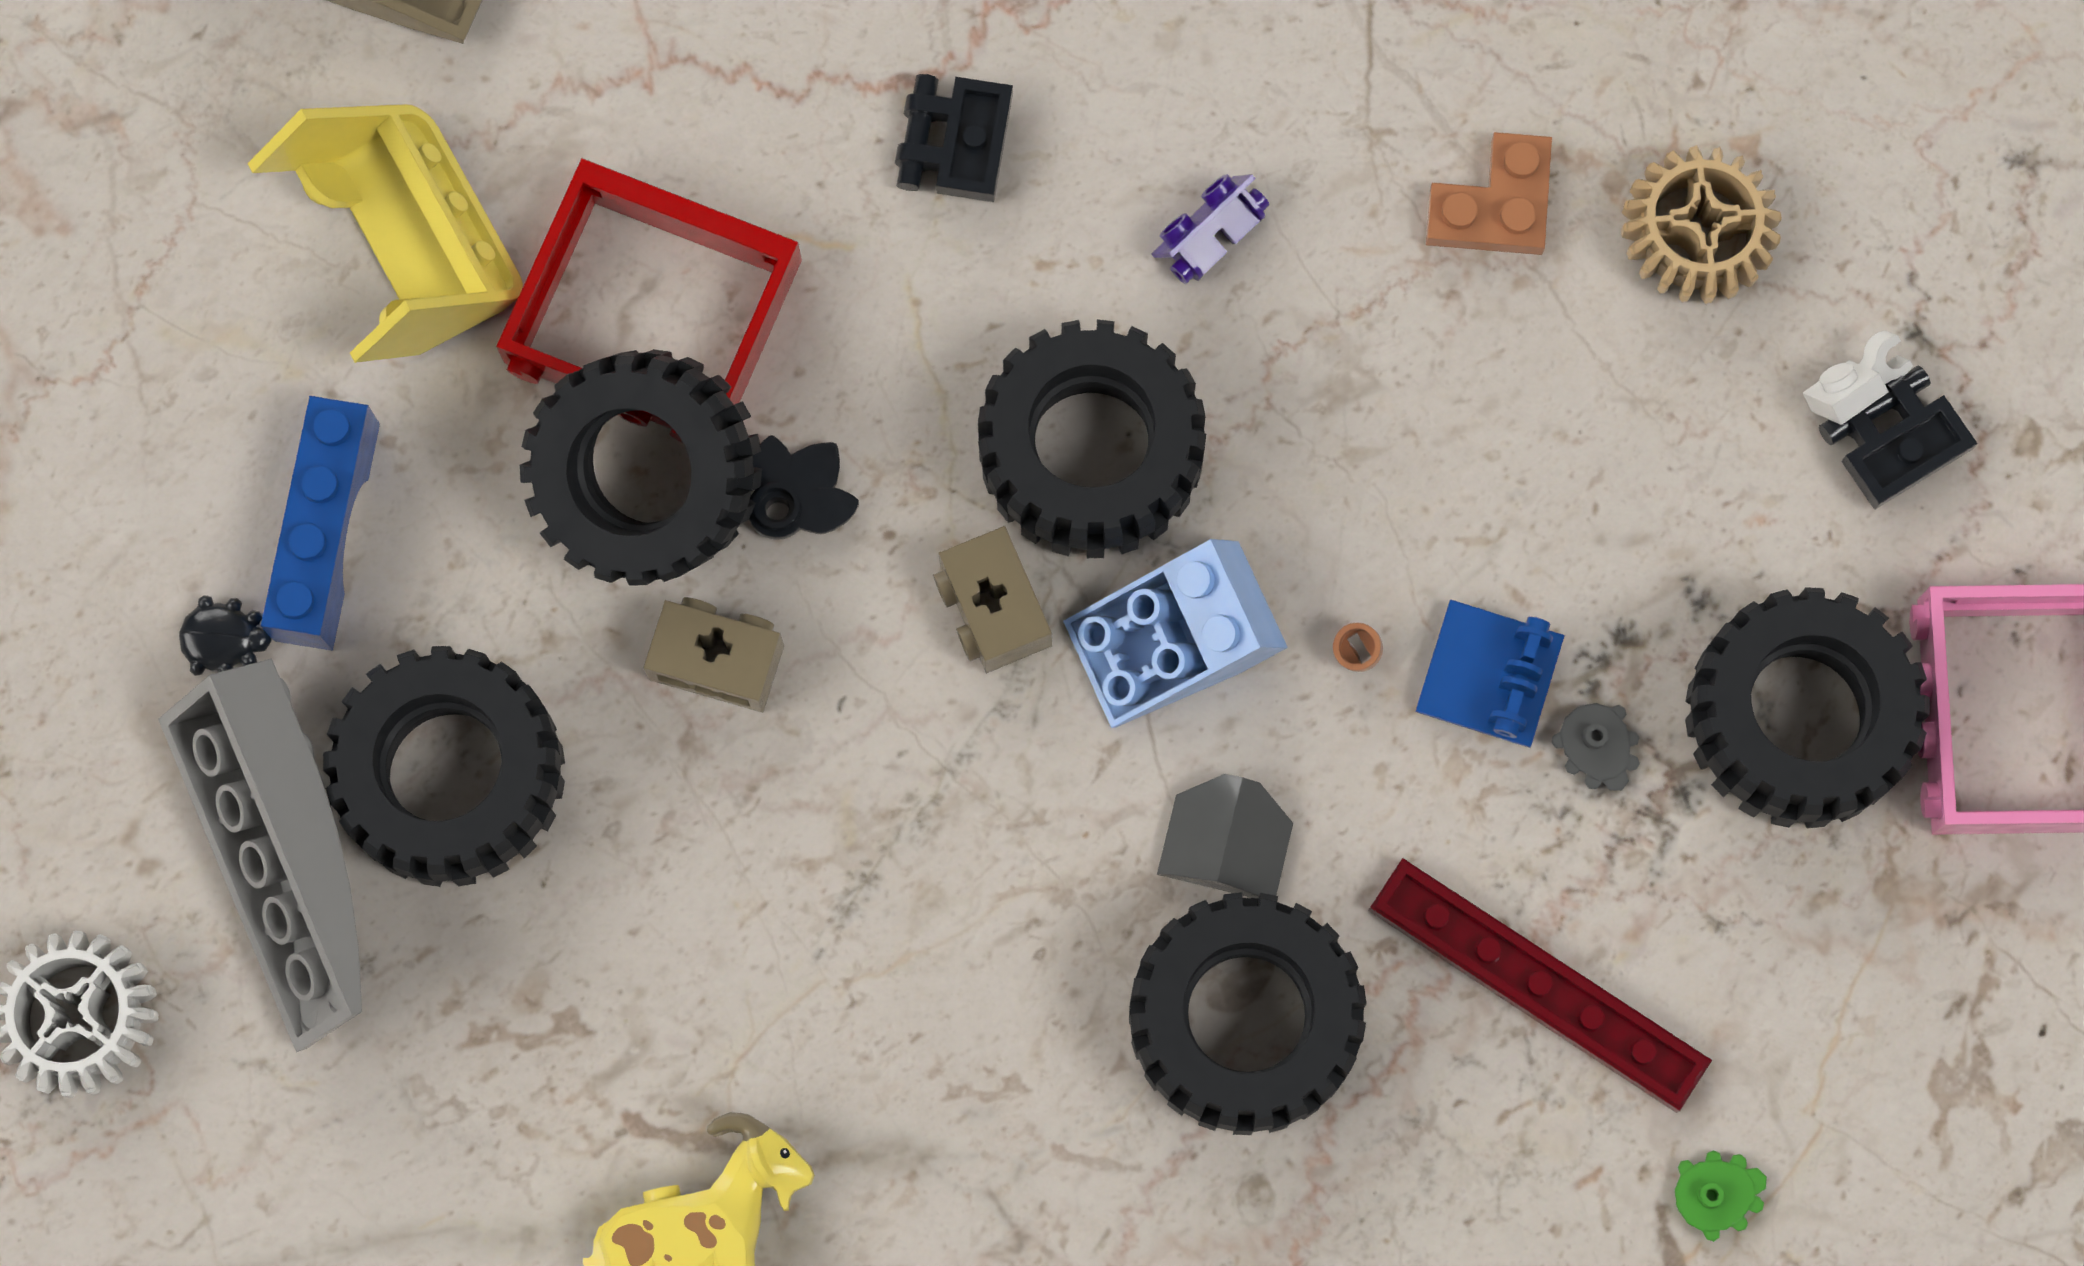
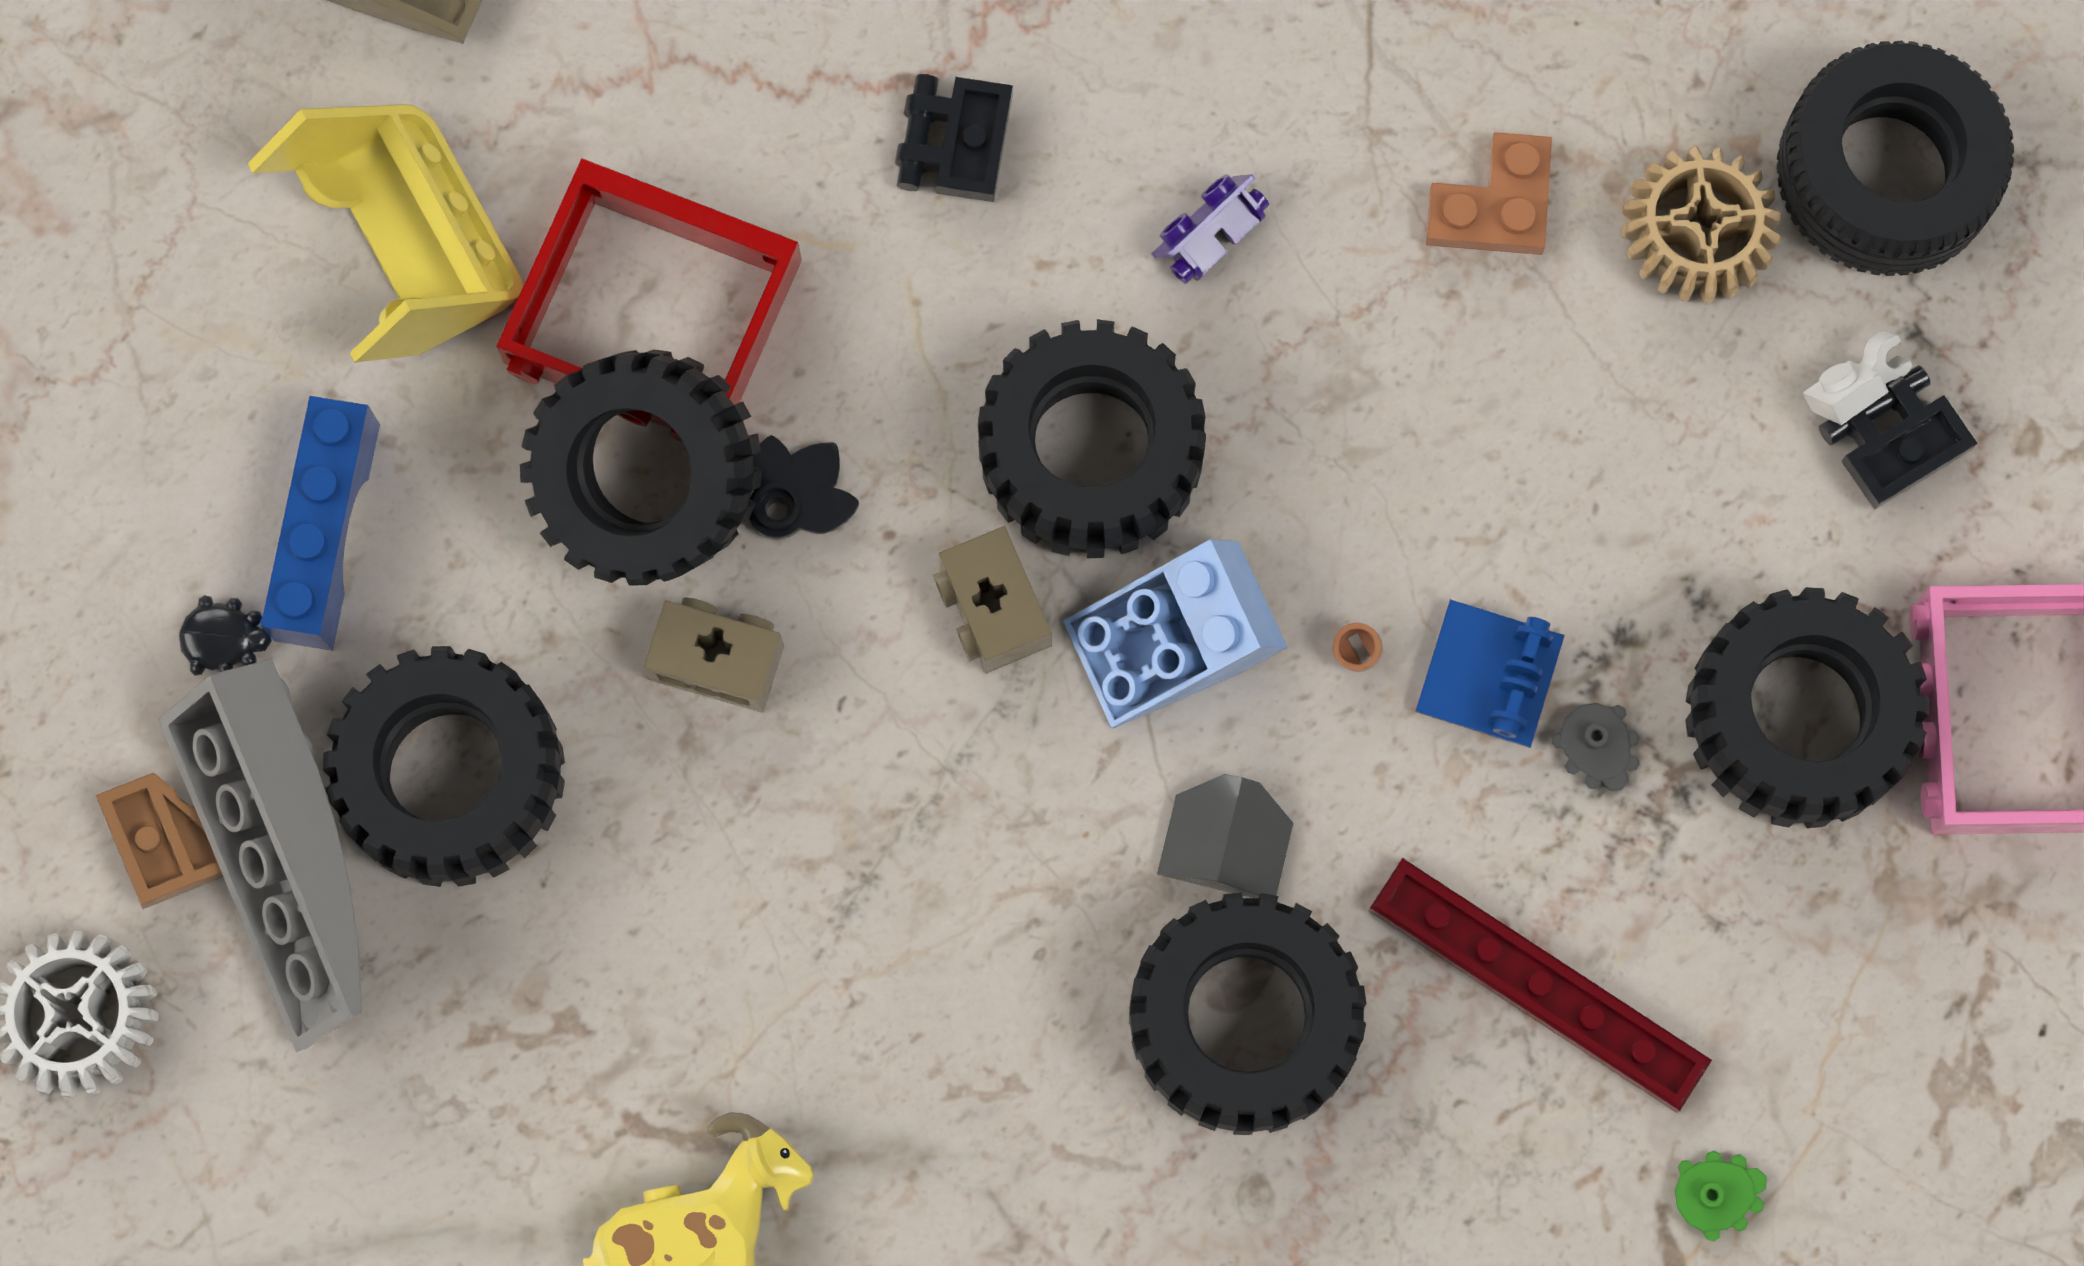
(158, 839): none -> medium nougat wing
(1934, 96): none -> black tyre

